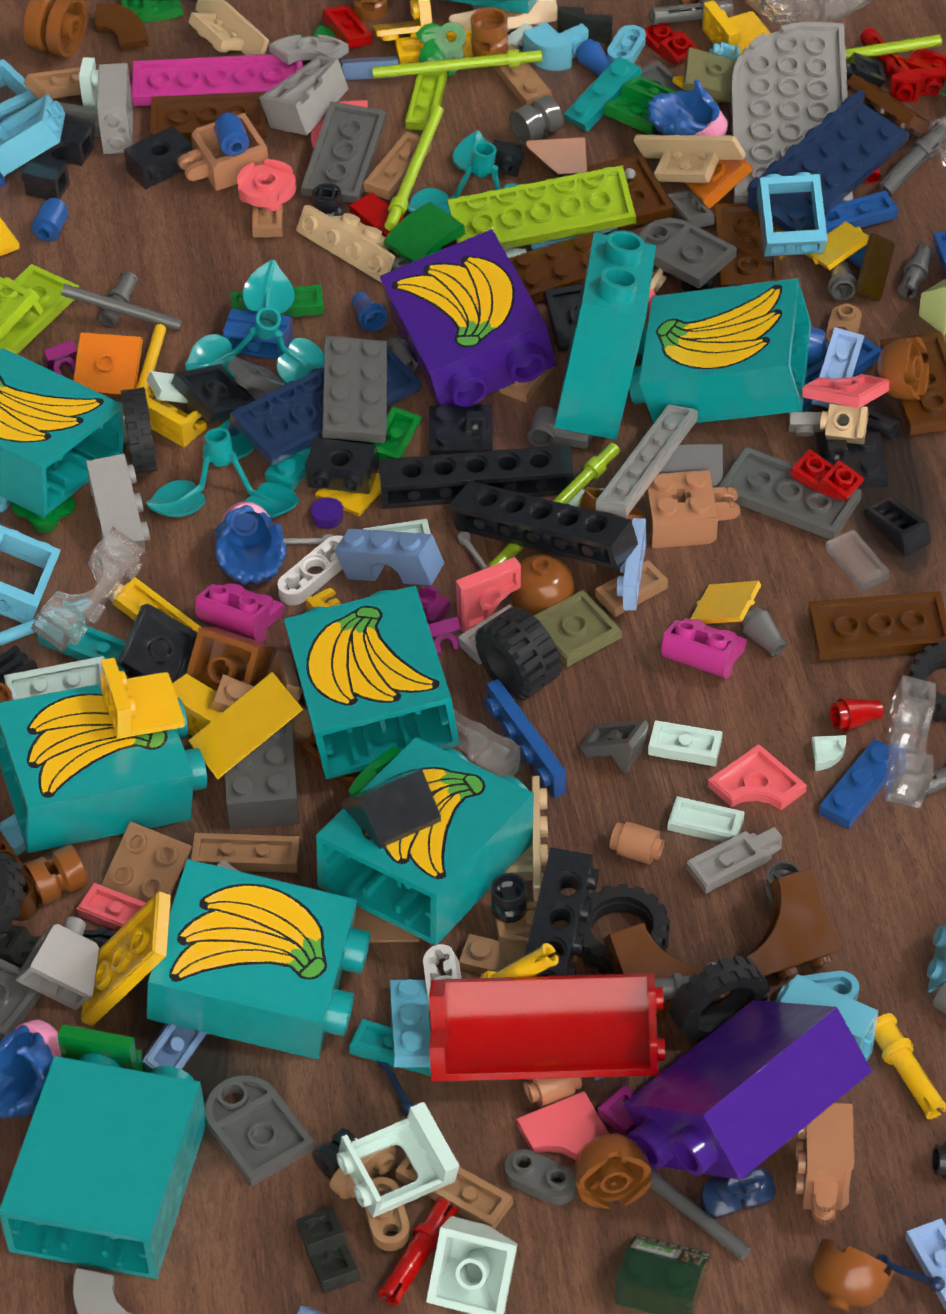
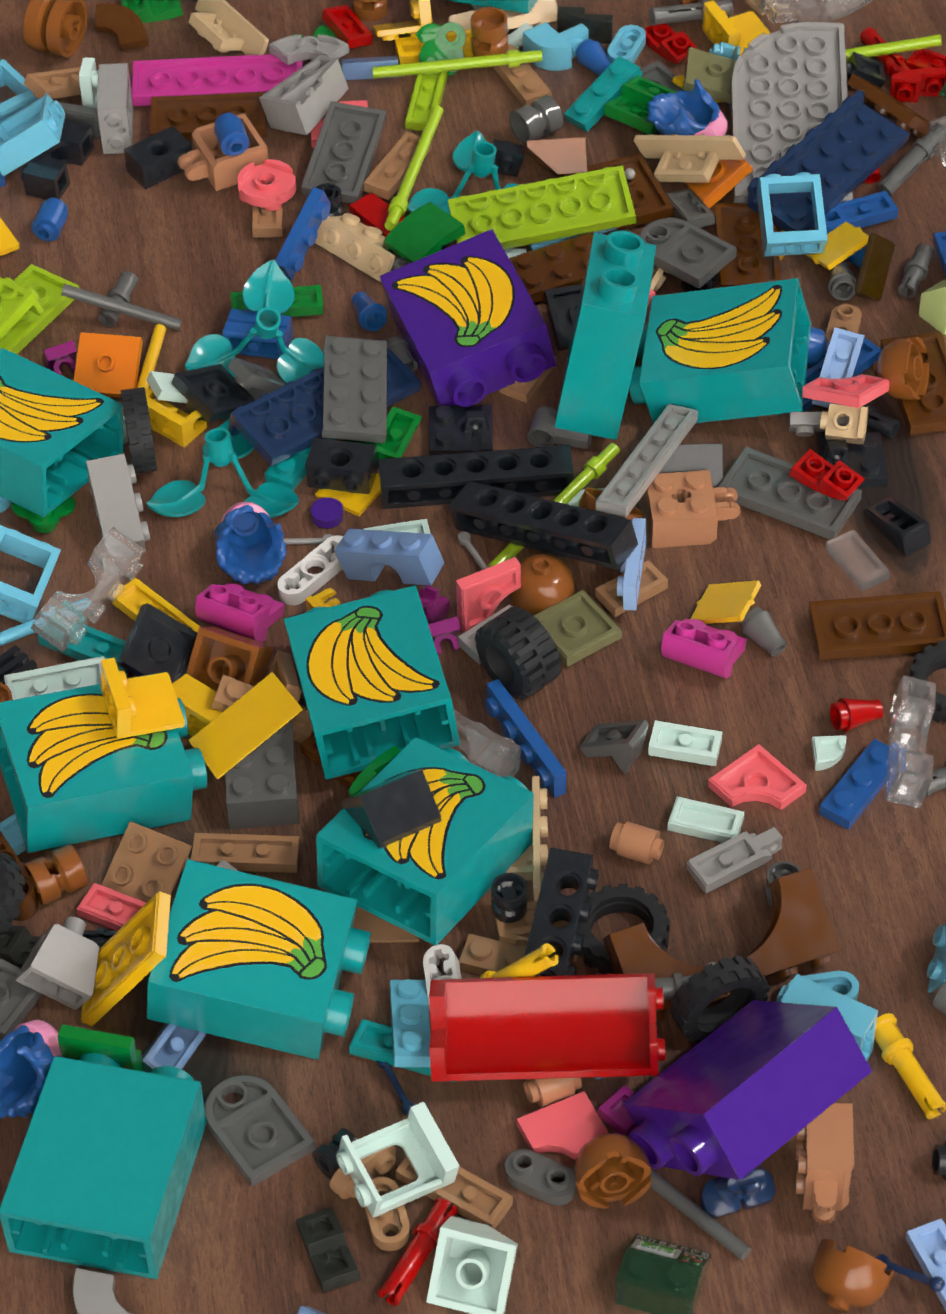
(303, 233): none -> blue plate

